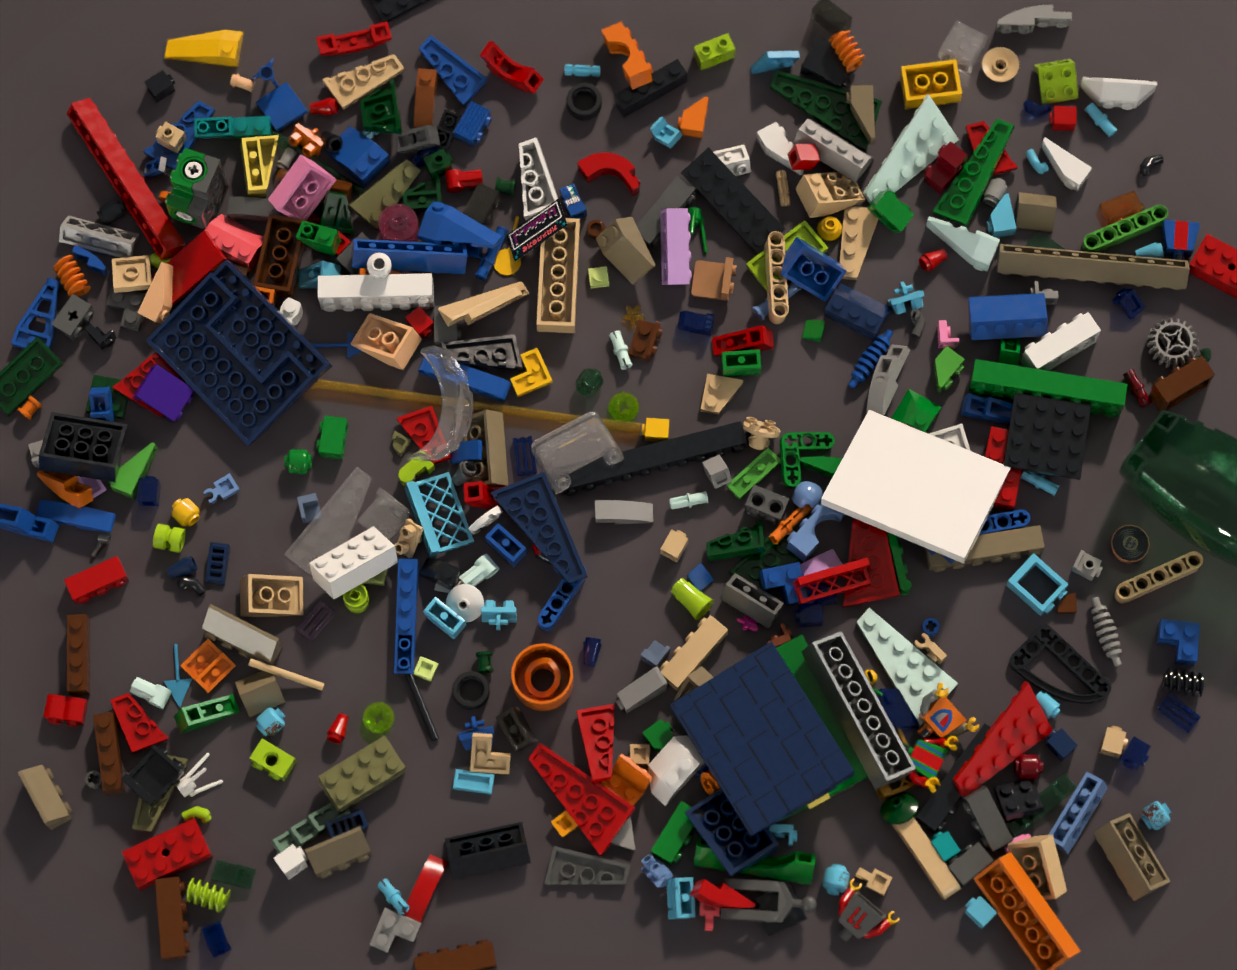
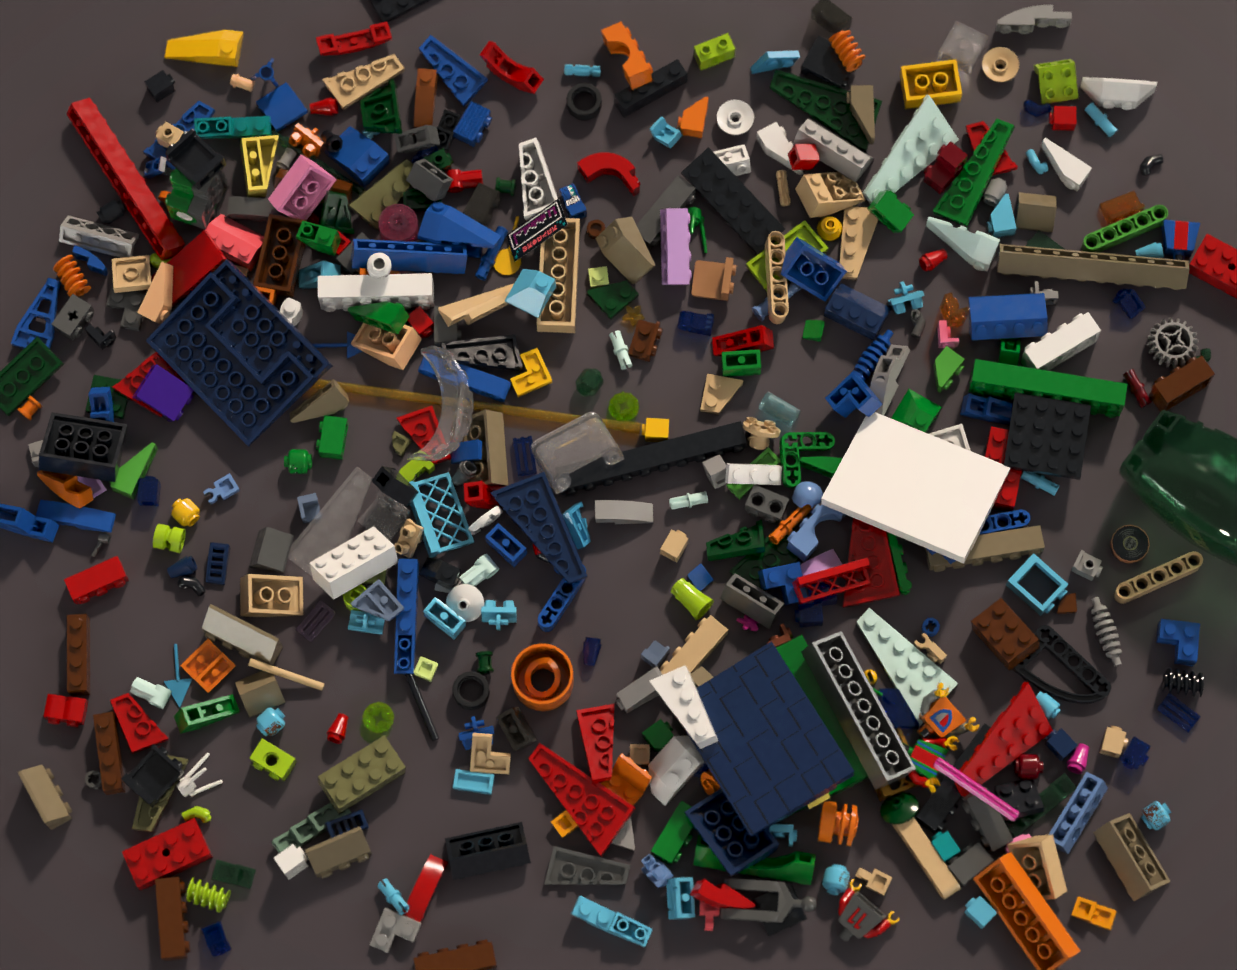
(194, 159): none -> black panel
(271, 550): none -> dark grey slope
(324, 402): none -> dark tan slope
(365, 622): none -> medium azure hips
(378, 602): none -> sand blue wing
(381, 315): none -> green slope
(394, 485): none -> black slope
(429, 180): none -> dark grey brick
(531, 291): none -> medium azure slope
(577, 525): none -> dark azure wing
(611, 921): none -> medium azure slope
(613, 297): none -> dark green wing
(684, 701): none -> white wedge
(735, 109): none -> white dish
(753, 474): none -> white plate
(779, 409): none -> clear light blue brick
(837, 823): none -> orange wheel
(853, 394): none -> blue brick
(951, 312): none -> clear orange bracket
(976, 789): none -> dark pink axle
(1005, 634): none -> reddish brown brick
(1078, 759): none -> dark pink cone
(1093, 913): none -> light orange slope

